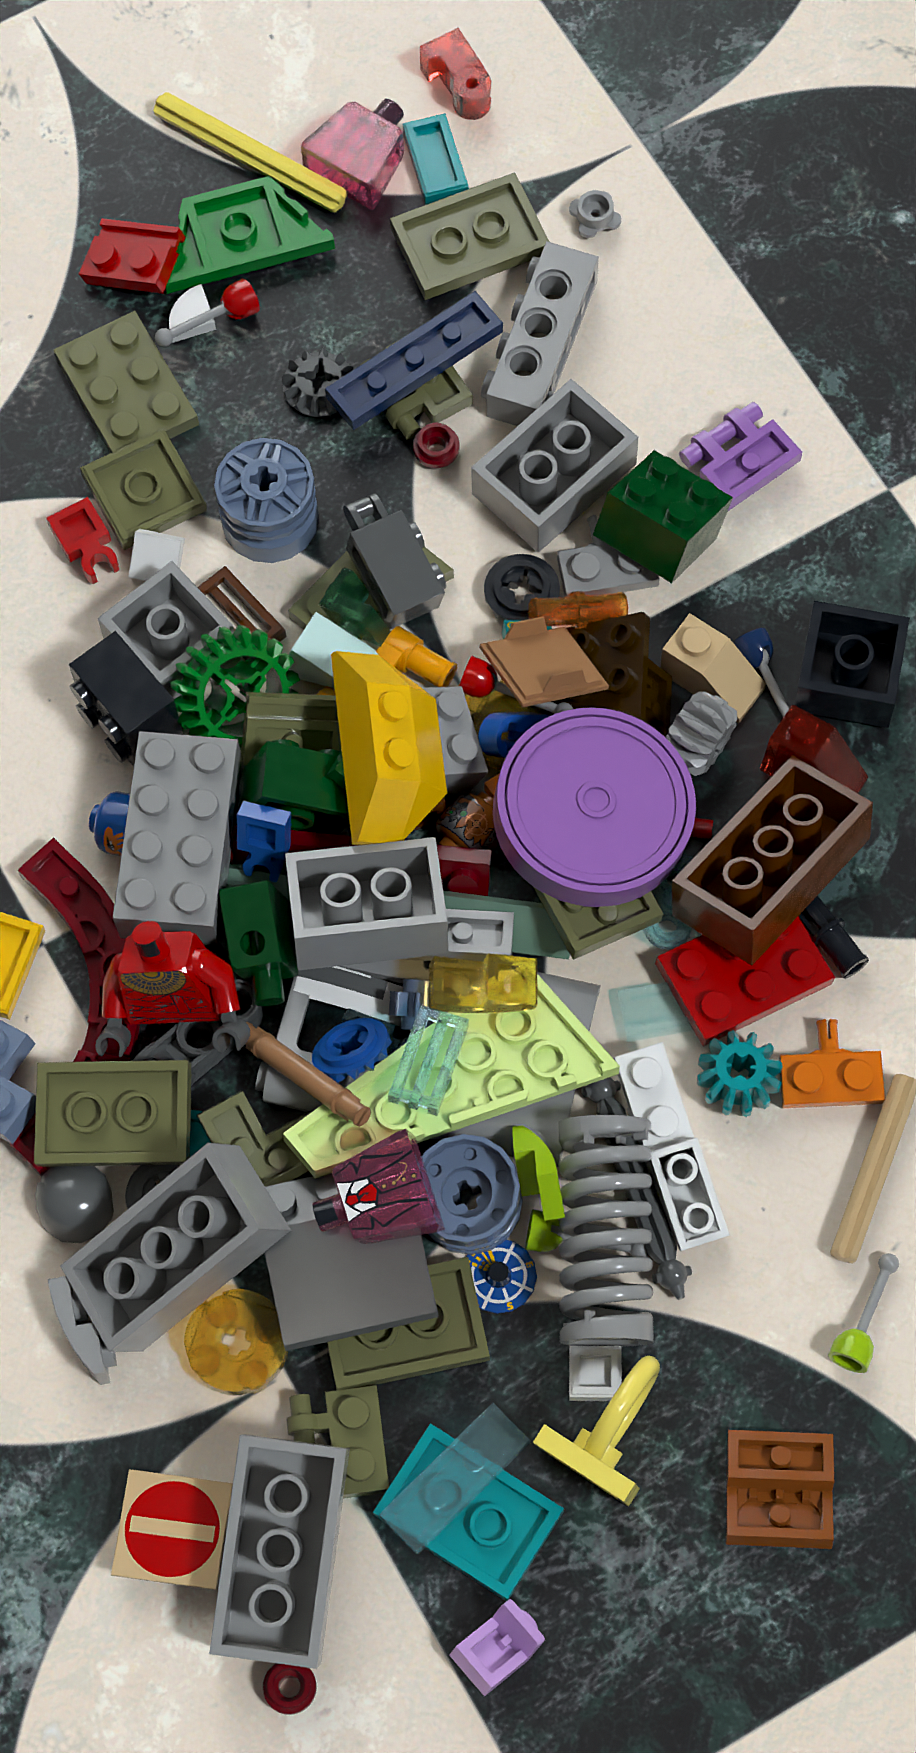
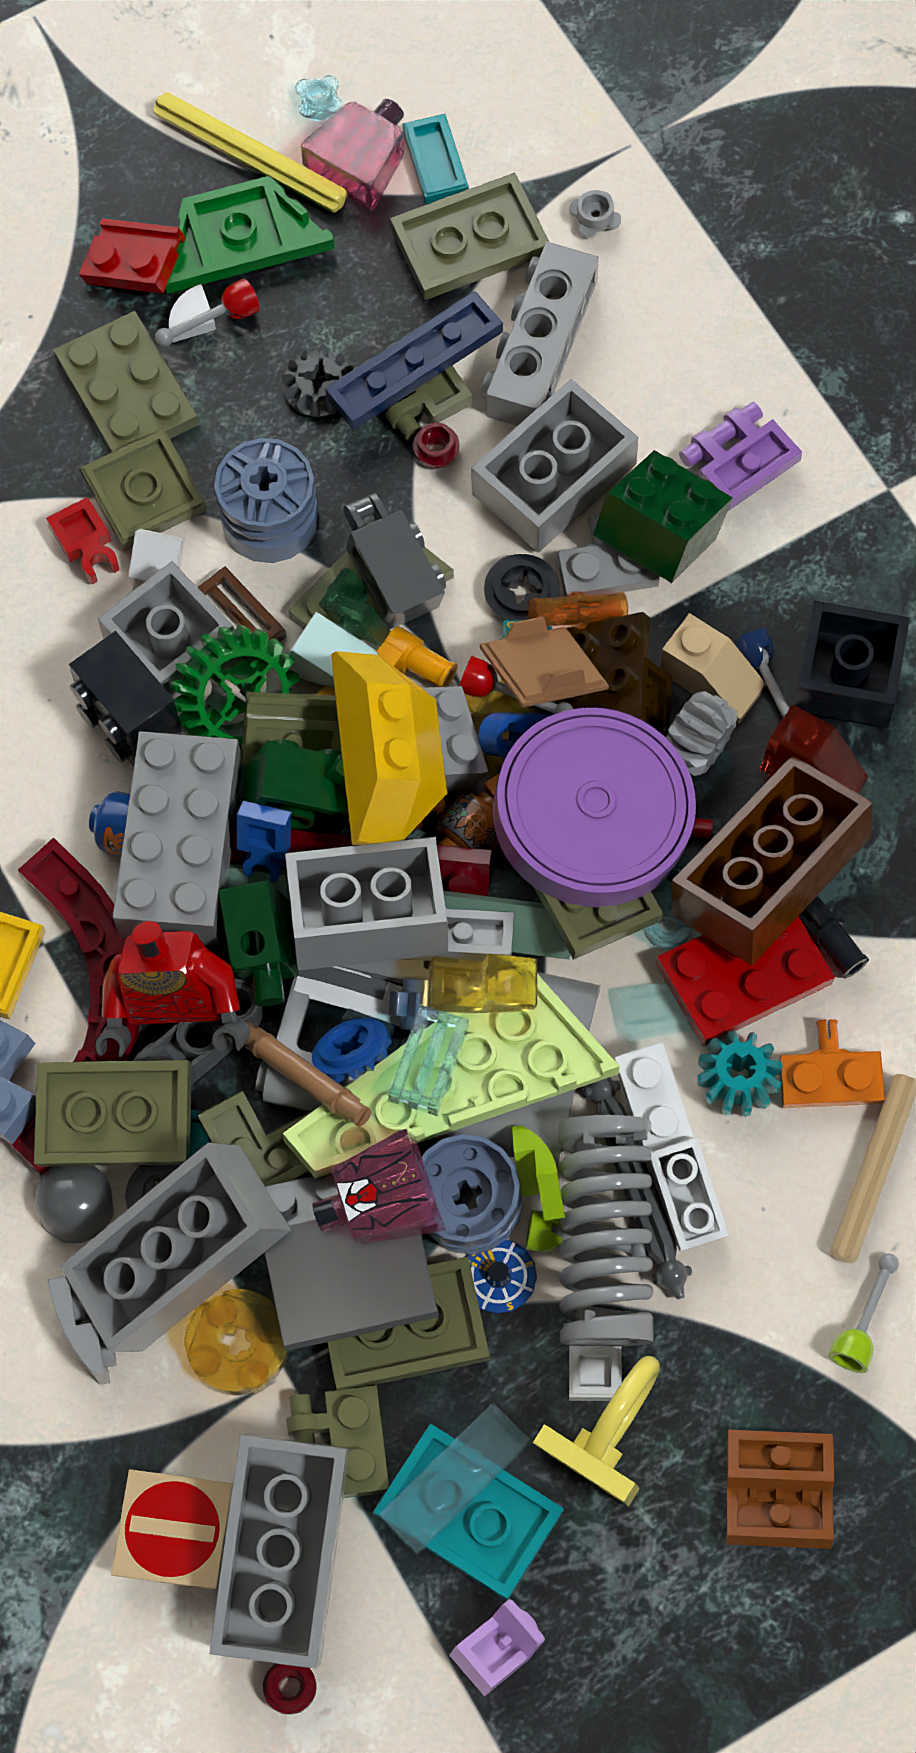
(321, 107): none -> clear light blue plate
(460, 71): clear red leg -> none

